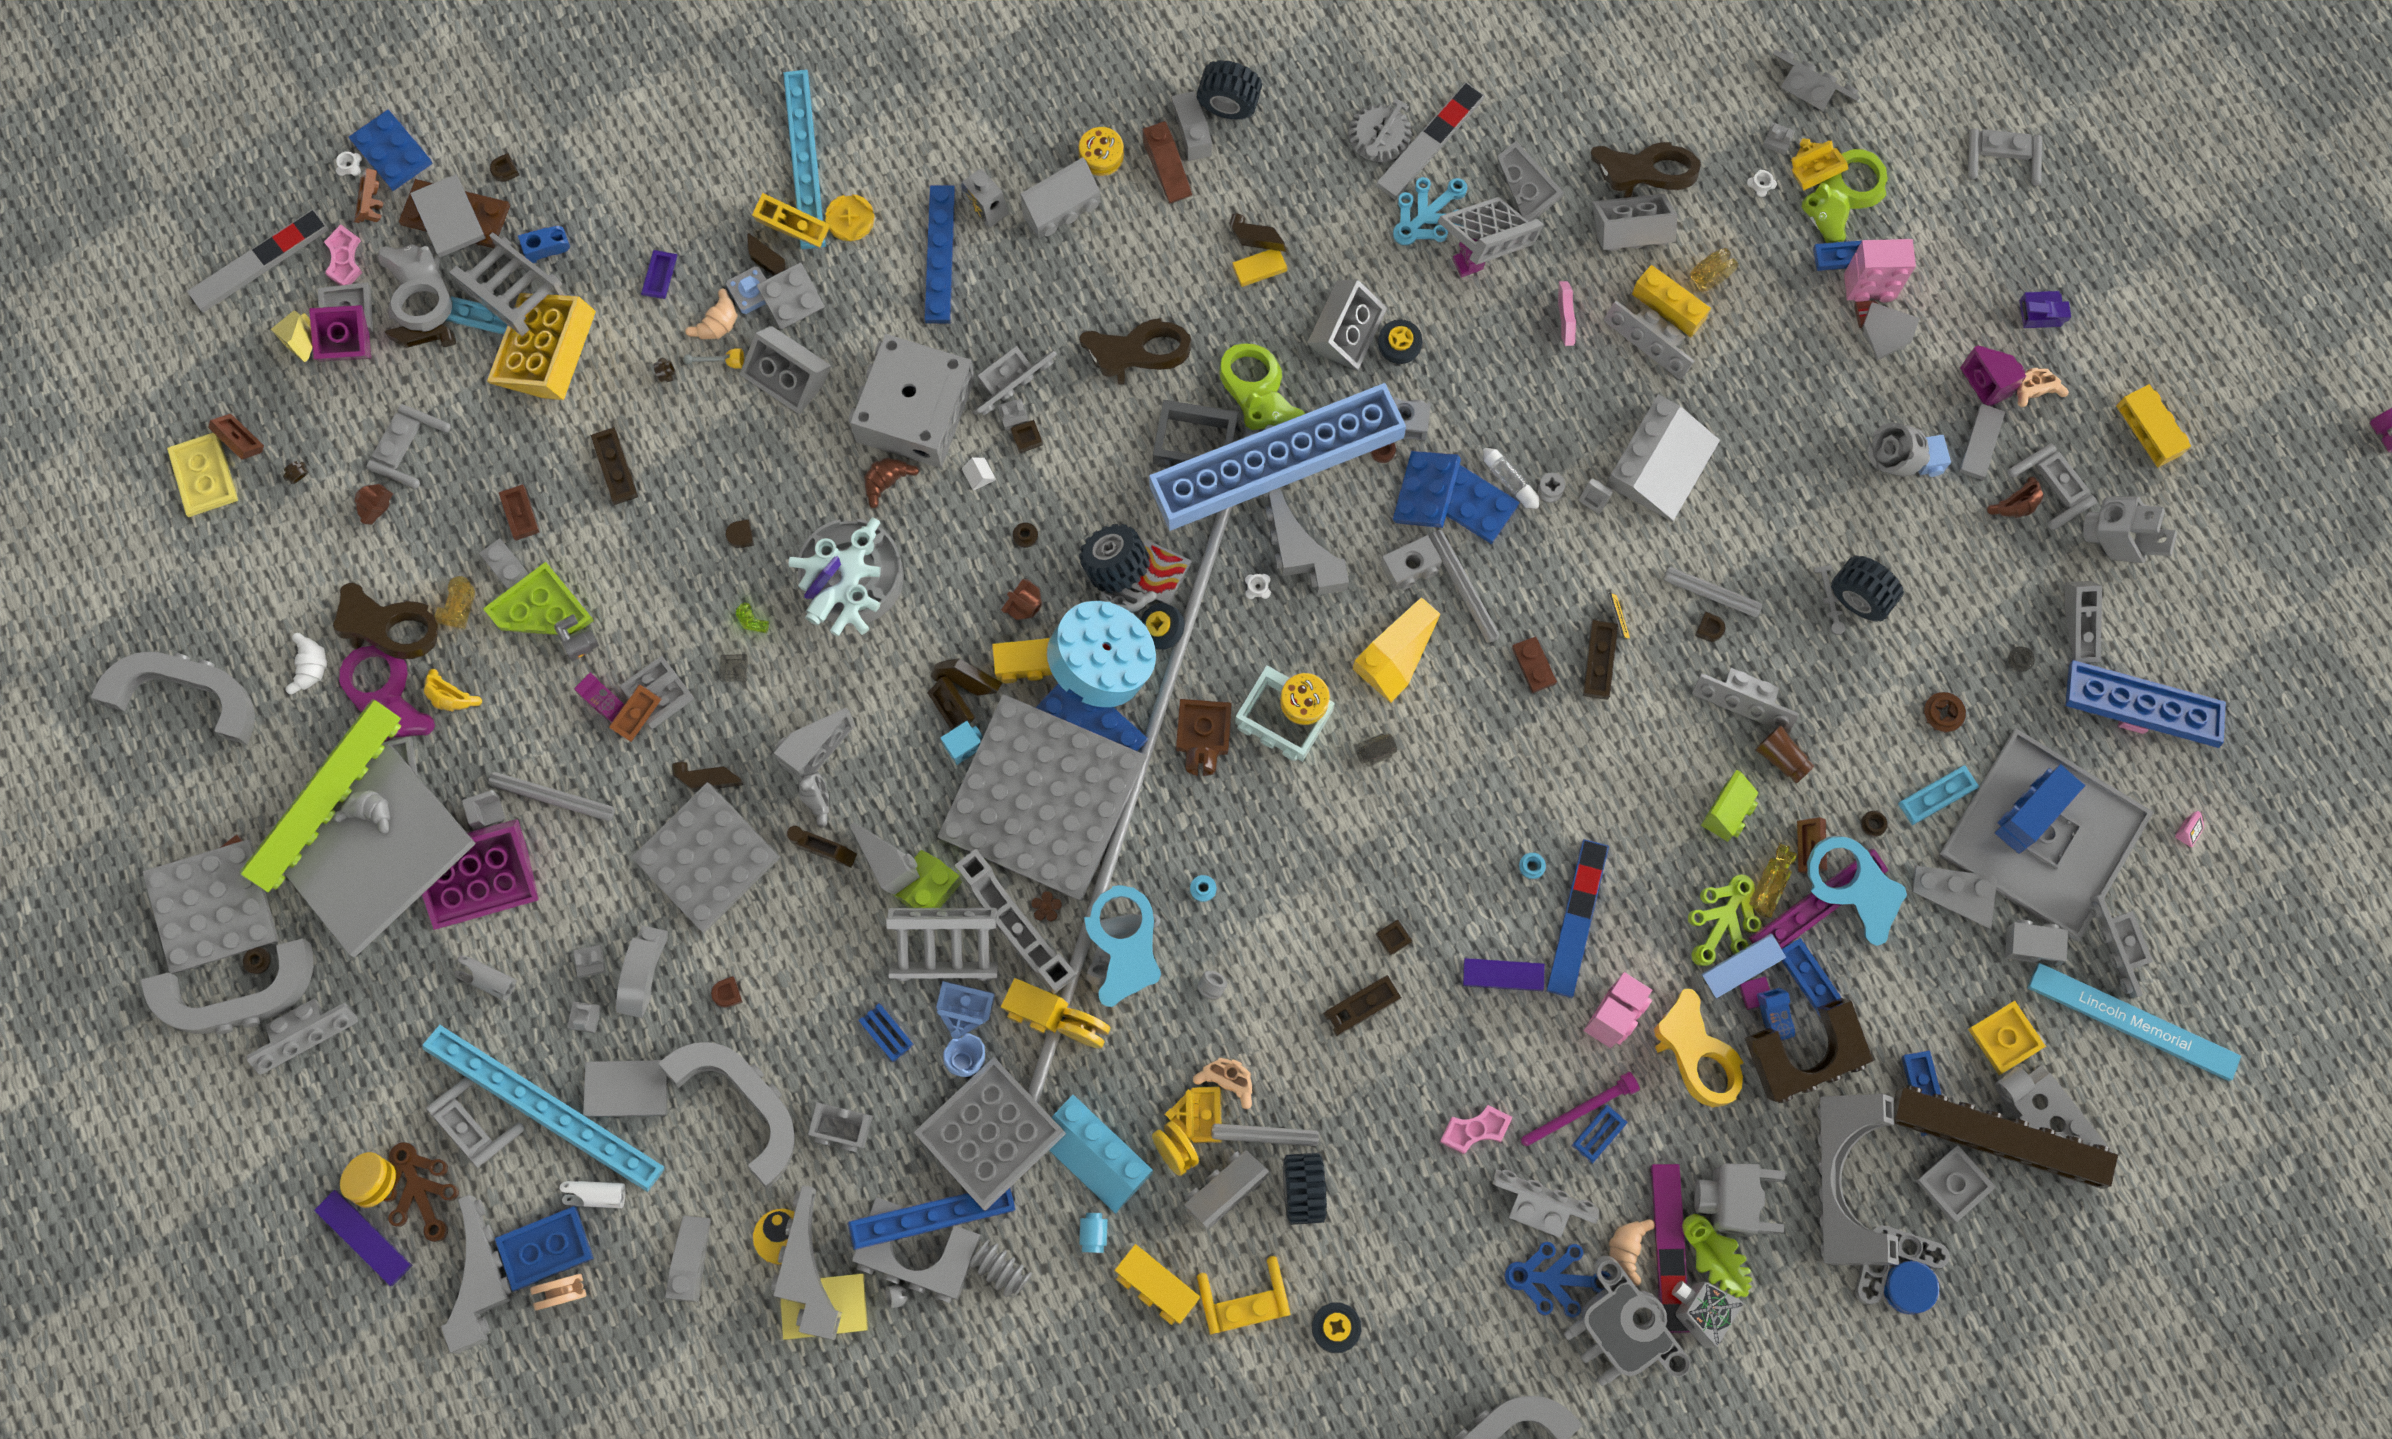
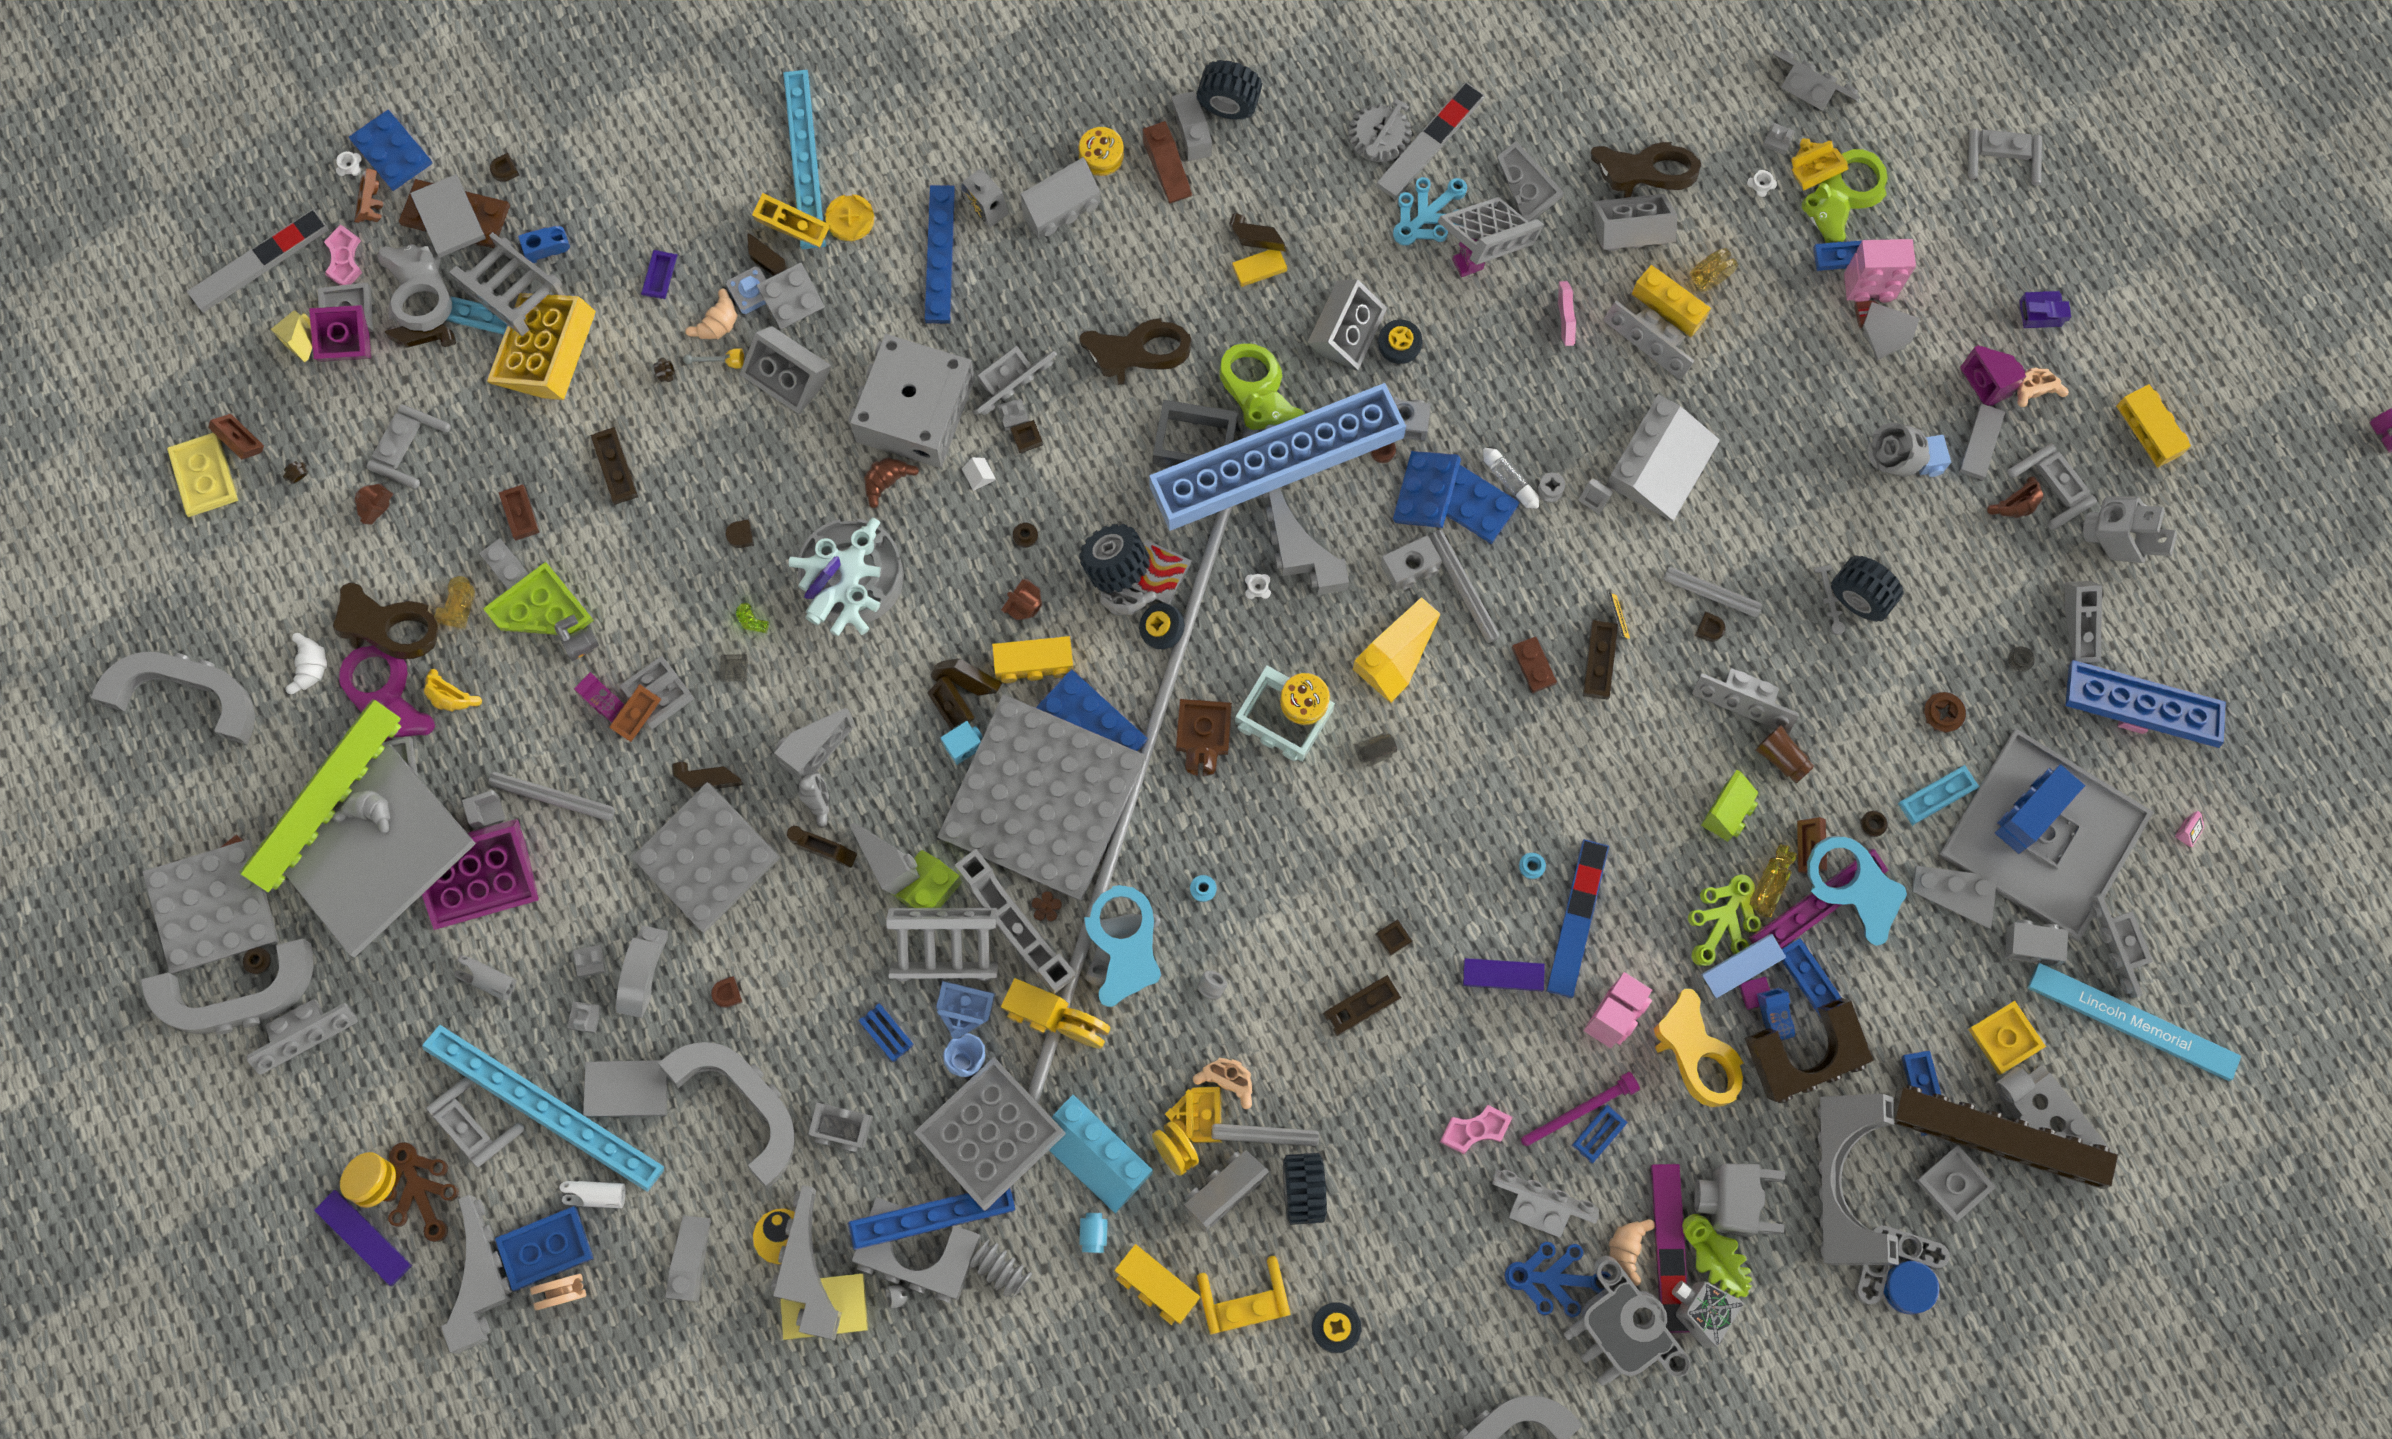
(1101, 653): medium azure piece -> none

